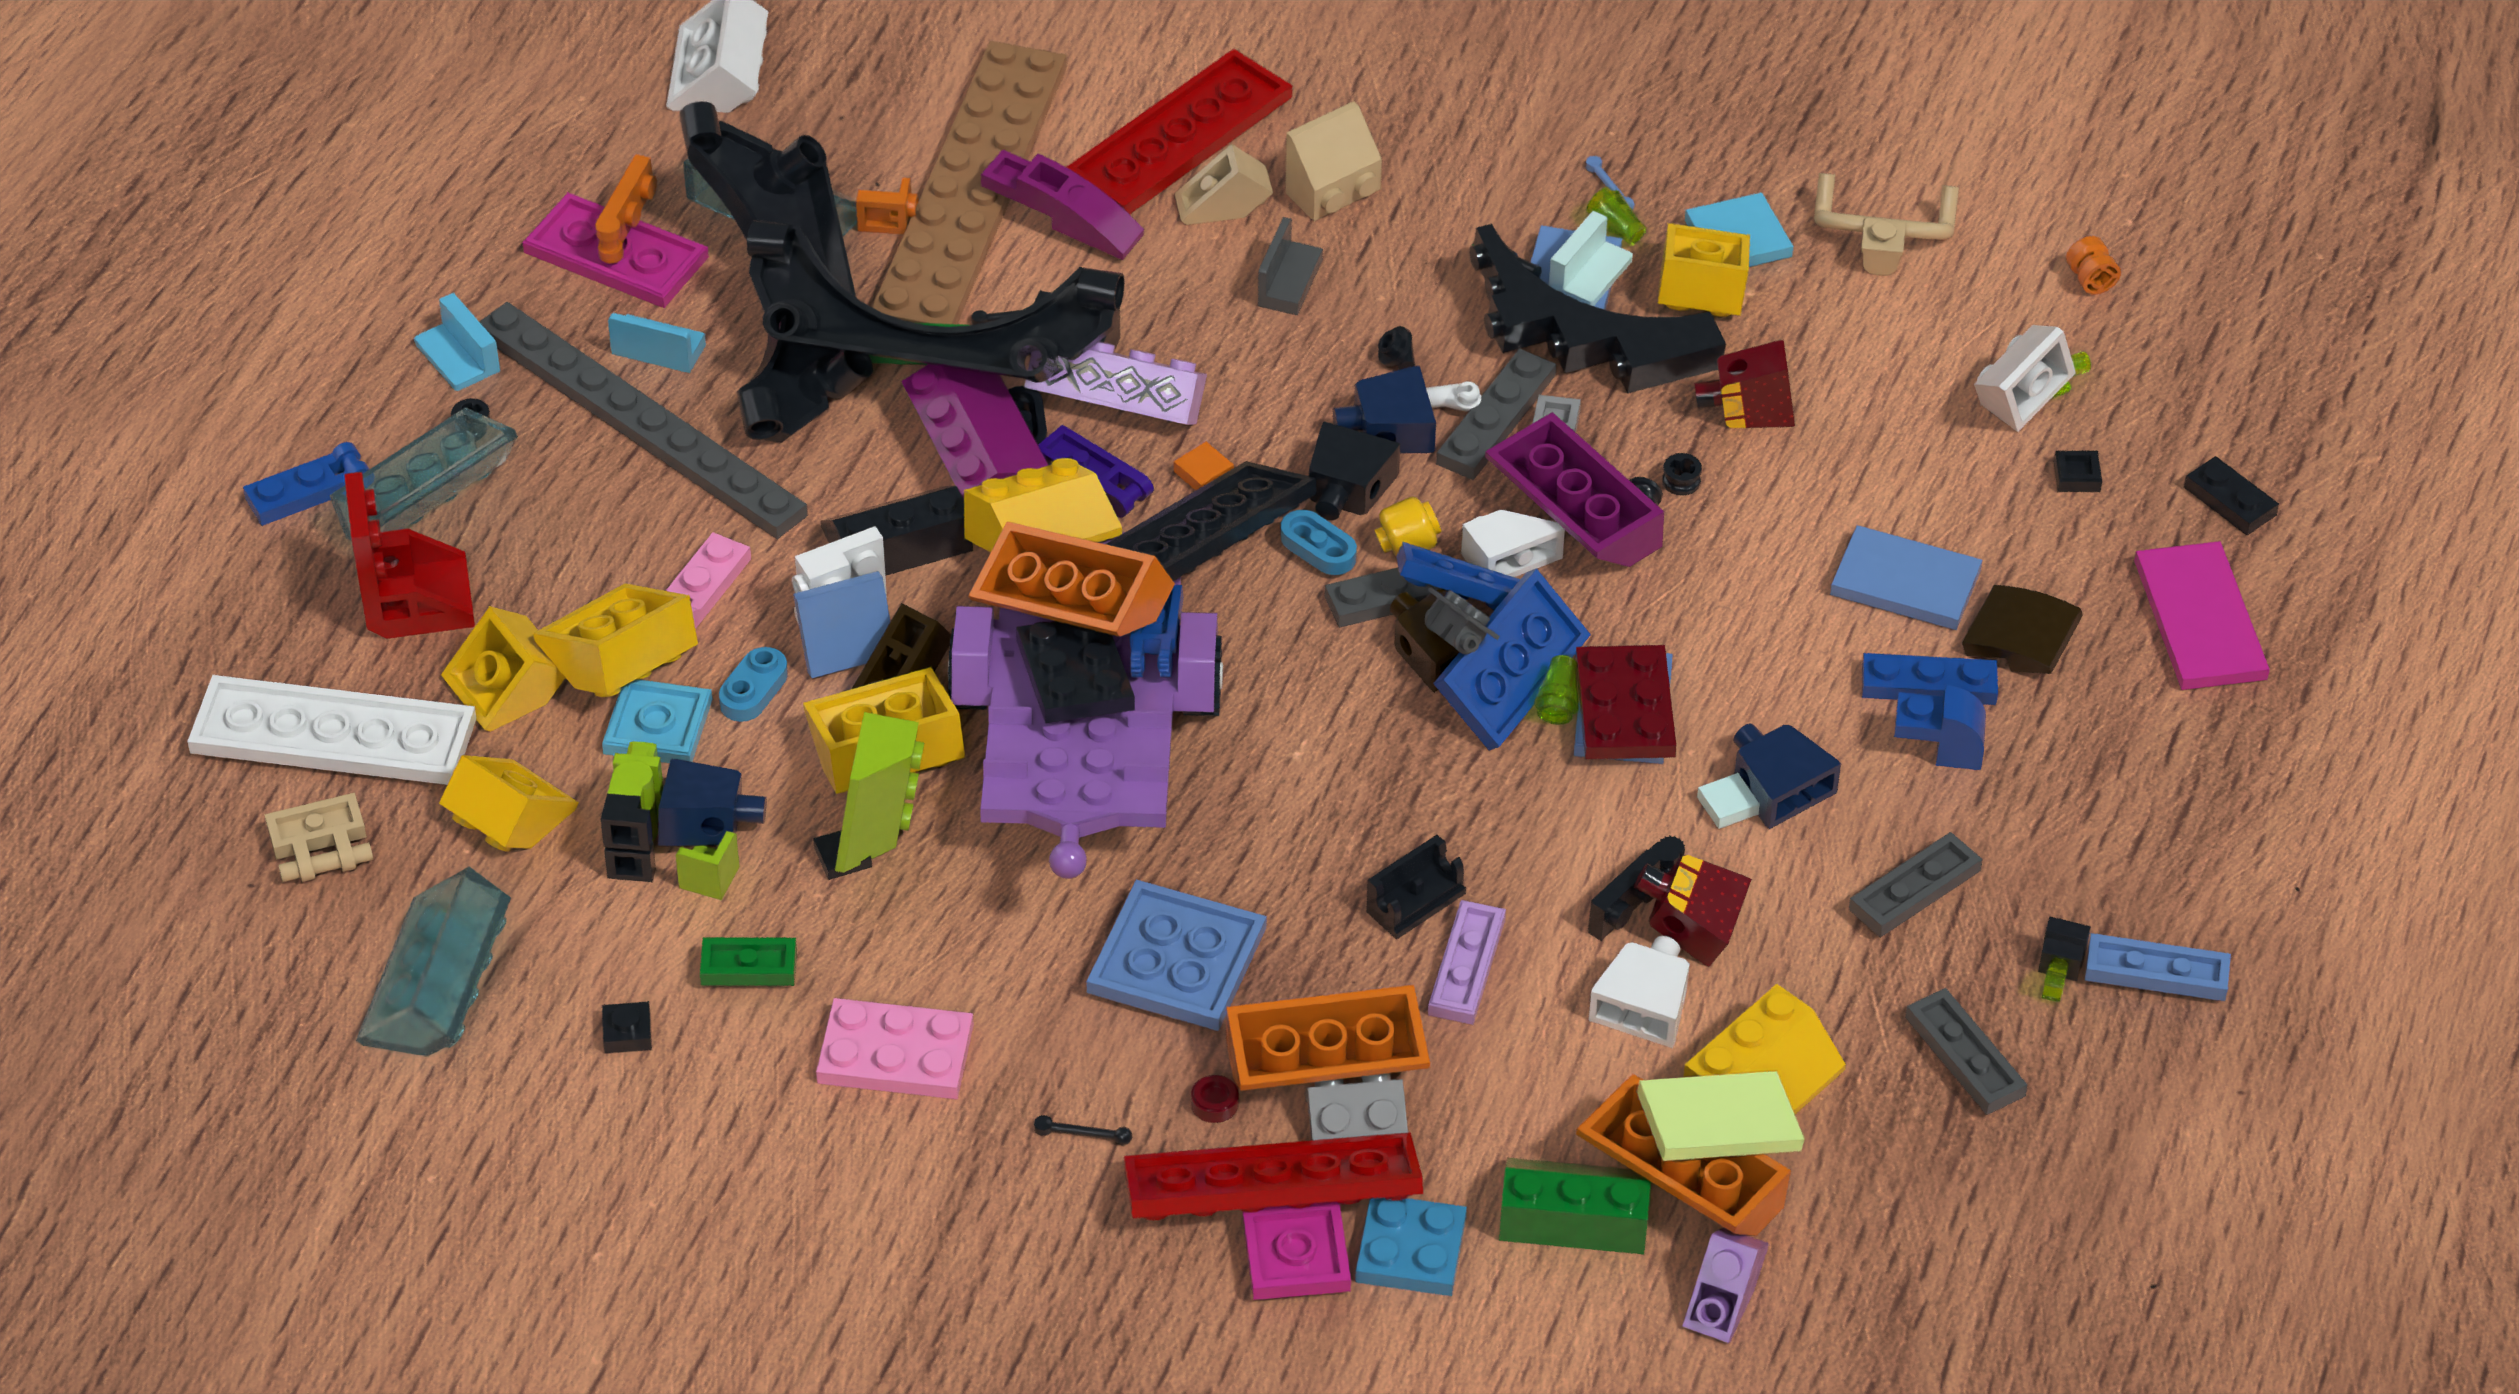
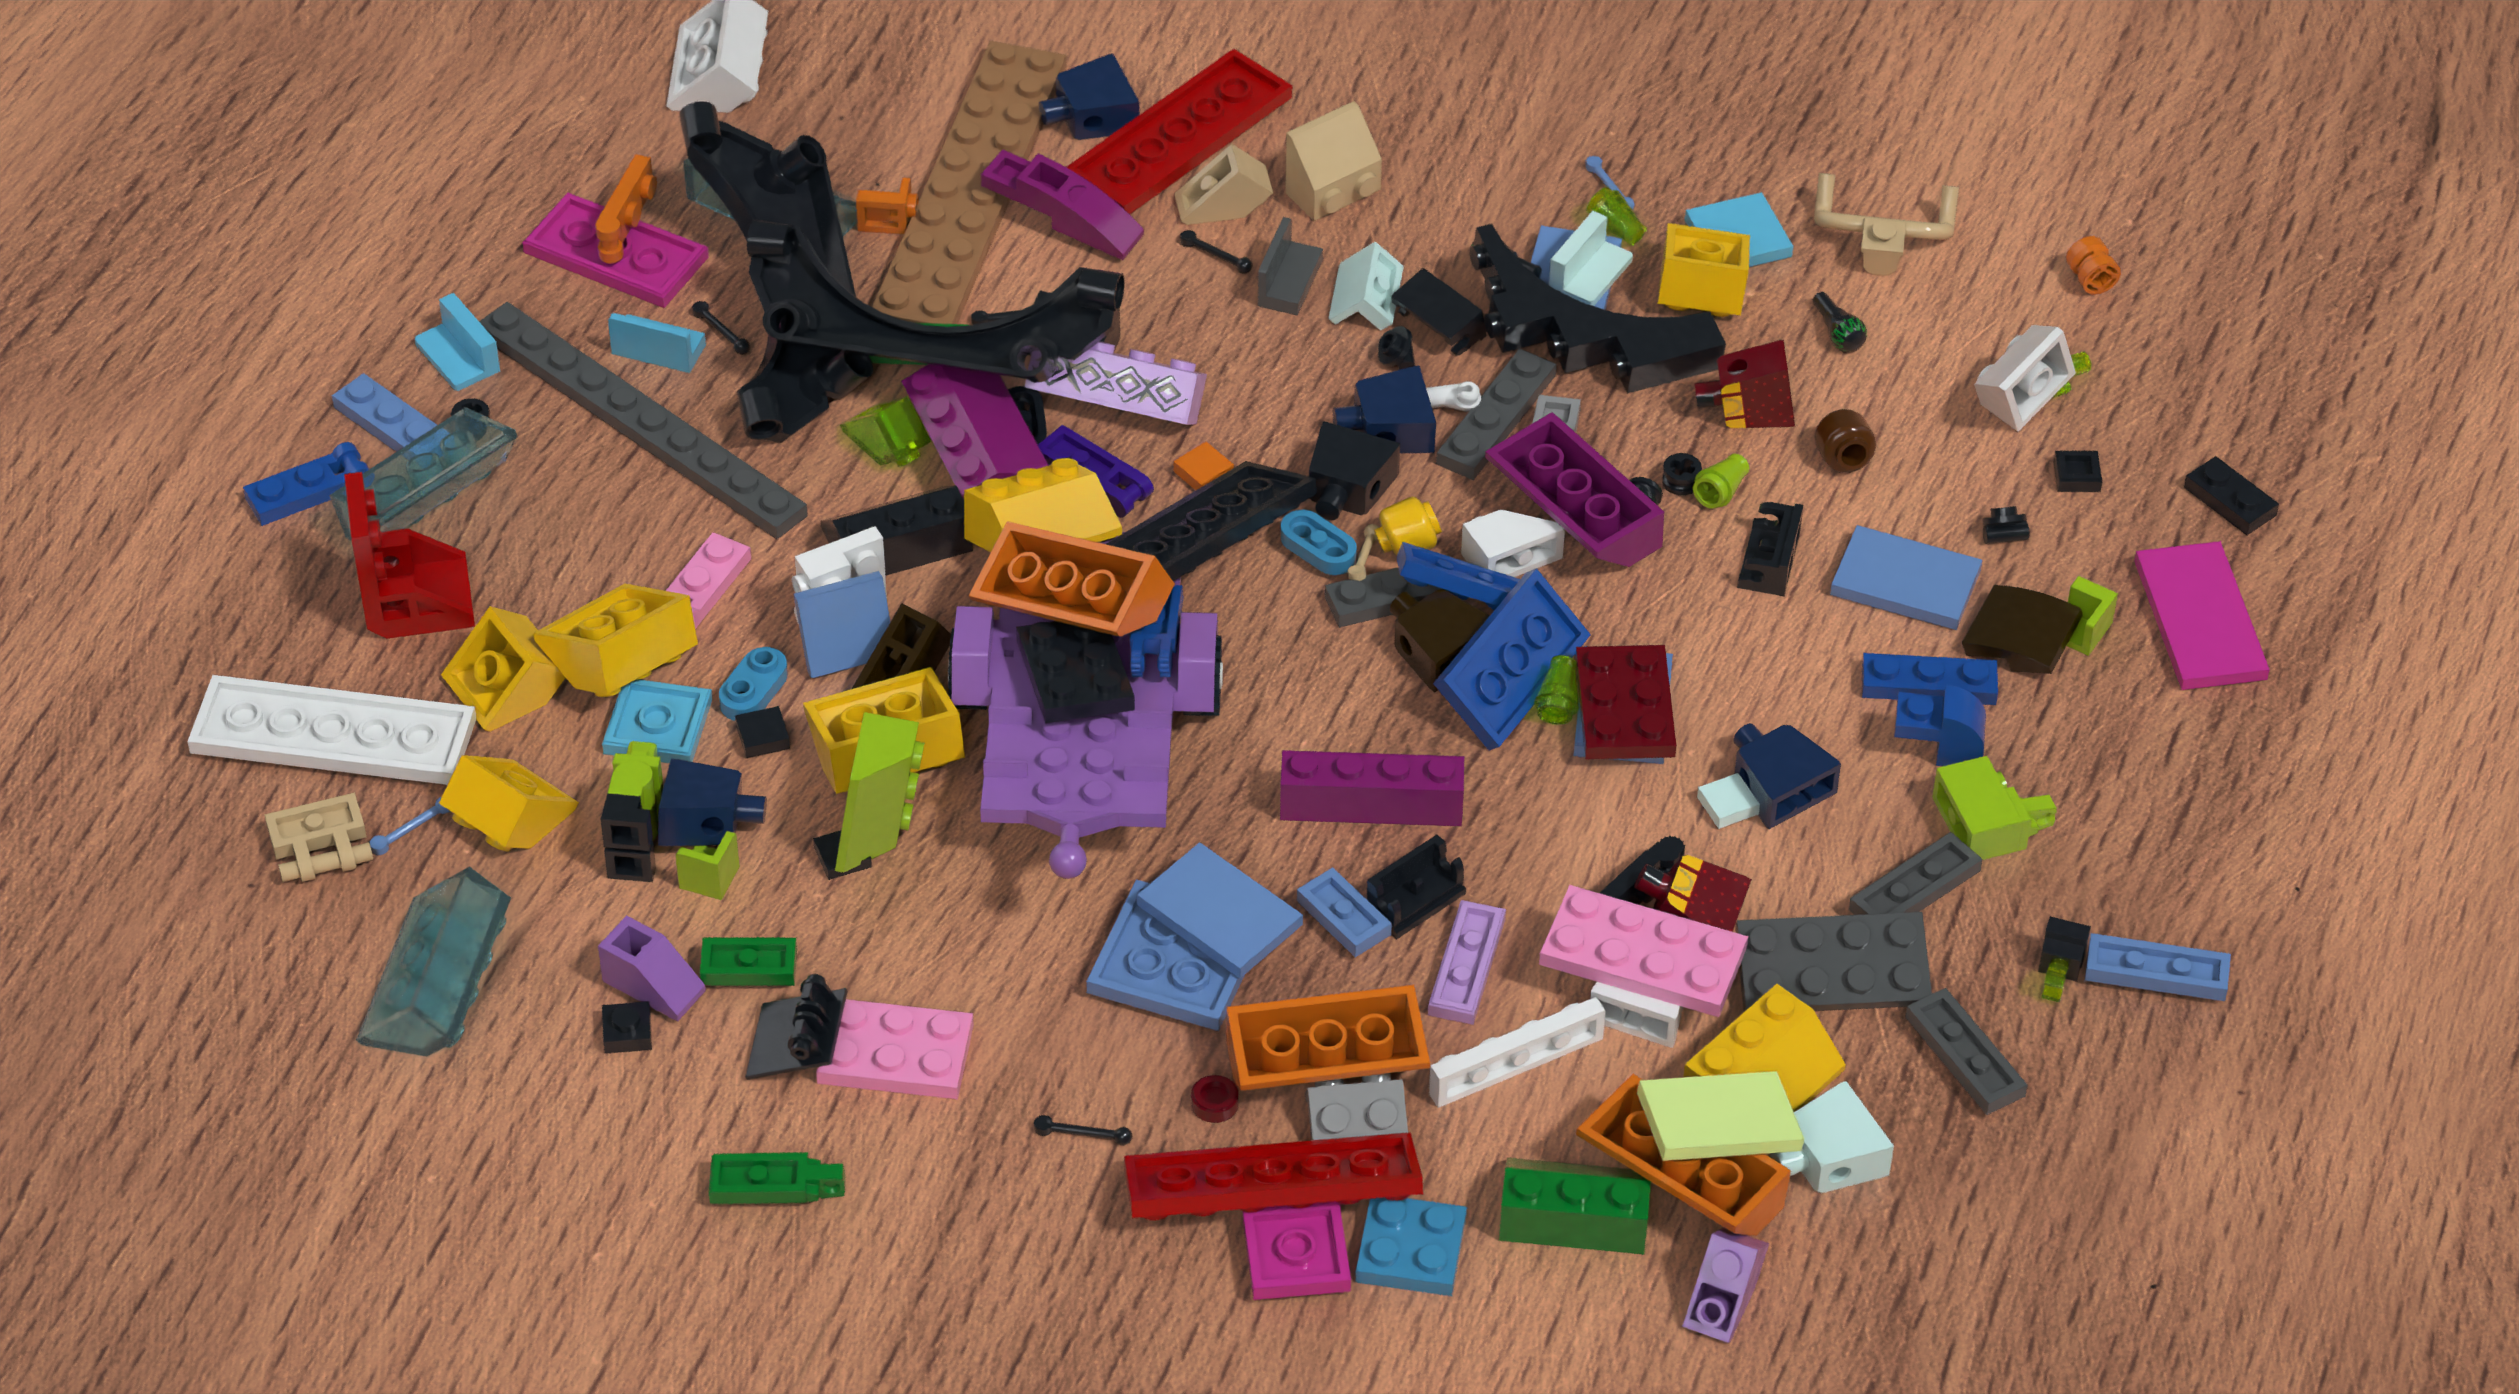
(380, 844): none -> medium blue hinge
(381, 412): none -> medium blue plate
(649, 969): none -> medium lavender slope
(701, 310): none -> black hinge
(762, 732): none -> black tile
(773, 1178): none -> green hinge
(797, 1030): none -> black hinge
(888, 432): none -> clear neon green slope
(1092, 99): none -> dark blue torso
(1189, 238): none -> black hinge
(1219, 910): none -> medium blue tile
(1344, 912): none -> medium blue plate
(1358, 571): none -> tan hinge
(1366, 286): none -> light aqua panel
(1372, 788): none -> magenta brick
(1441, 310): none -> black hinge
(1457, 622): dark grey hinge -> none
(1516, 1051): none -> white plate
(1643, 950): none -> bright pink plate
(1719, 482): none -> lime cone
(1771, 549): none -> black hinge
(1837, 960): none -> dark grey plate
(1840, 1142): none -> light aqua torso
(1845, 330): none -> black piece
(1845, 440): none -> reddish brown head
(1985, 811): none -> lime hinge
(2005, 526): none -> black plate
(2098, 613): none -> lime panel

